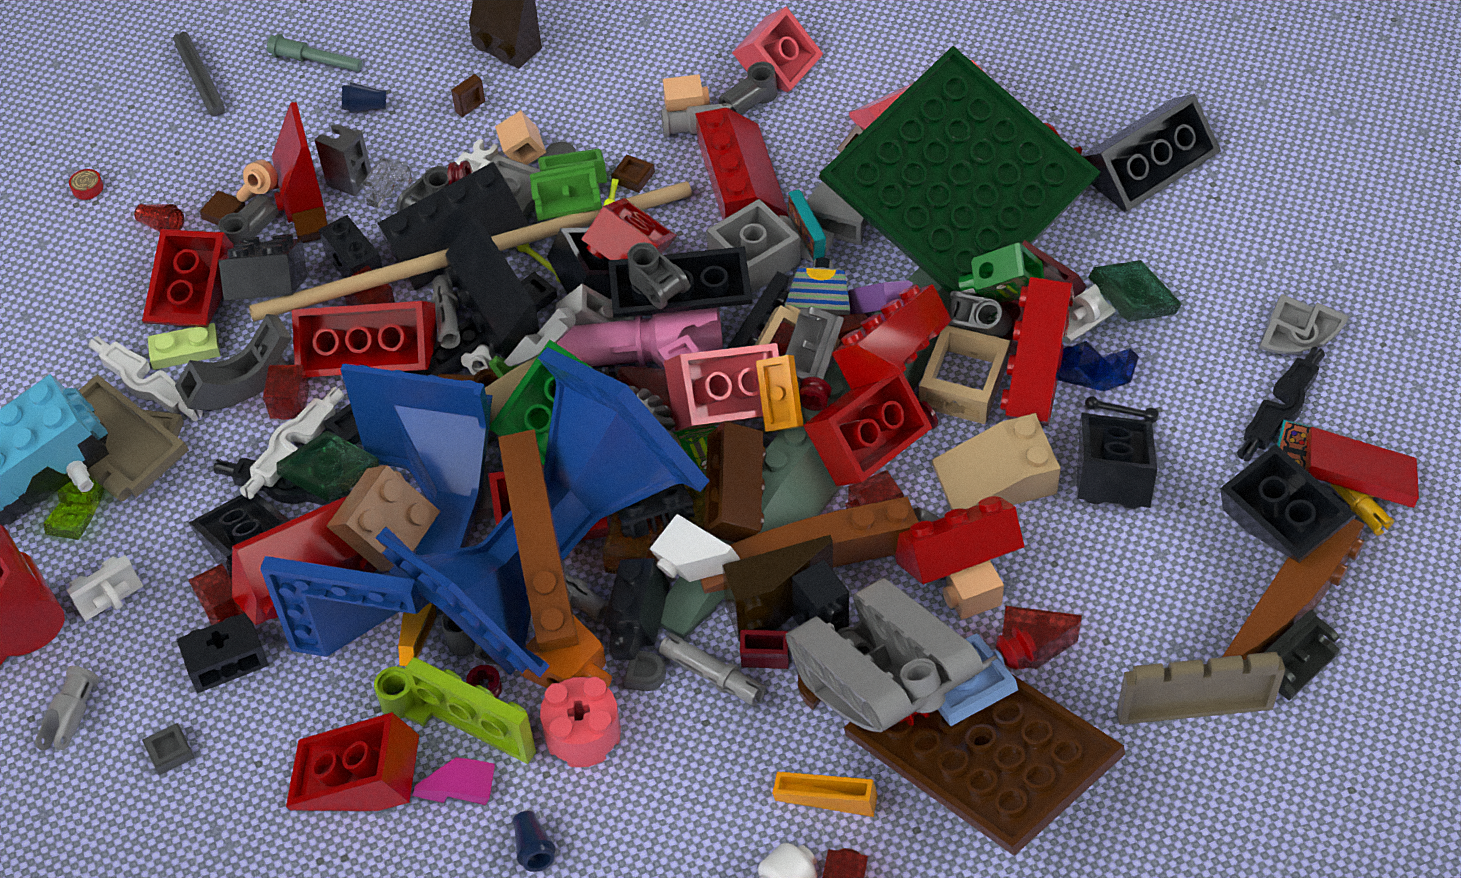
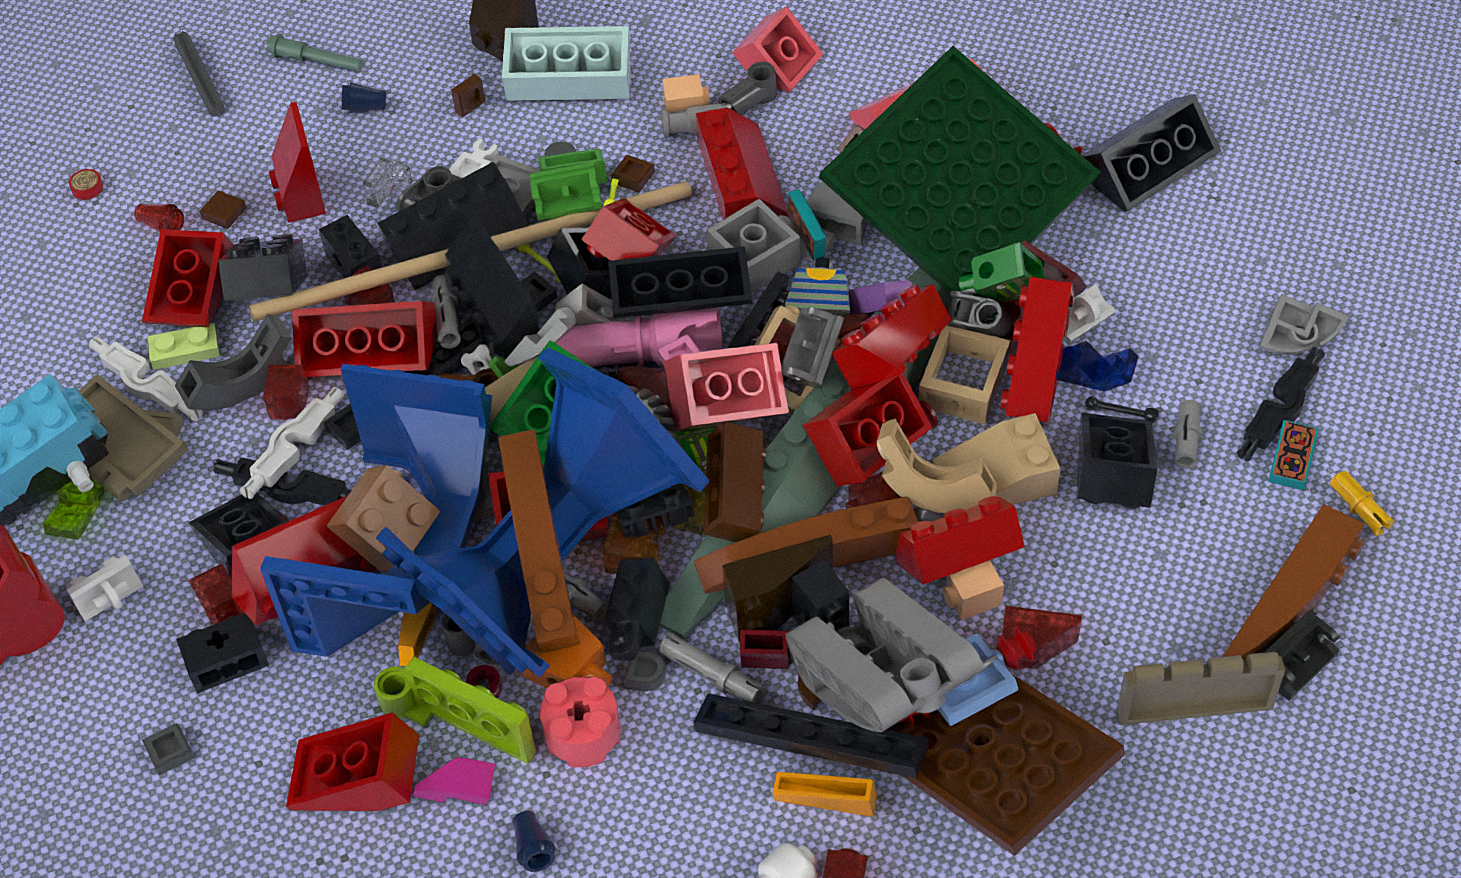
(66, 709): light grey piece -> none
(249, 220): dark grey piece -> none
(258, 179): light nougat plate -> none
(308, 223): reddish brown tile -> none
(326, 466): clear green plate -> none
(344, 159): flat silver hinge -> none
(457, 171): dark red bush -> none
(520, 138): light nougat brick -> none
(566, 63): none -> light aqua slope
(655, 274): dark grey piece -> none
(691, 551): white slope -> none
(779, 393): light orange plate -> none
(811, 735): none -> black plate
(814, 393): dark red bush -> none
(927, 484): none -> tan arch
(1134, 290): clear green plate -> none
(1188, 434): none -> light grey pin
(1284, 505): black slope -> none
(1362, 467): red tile -> none

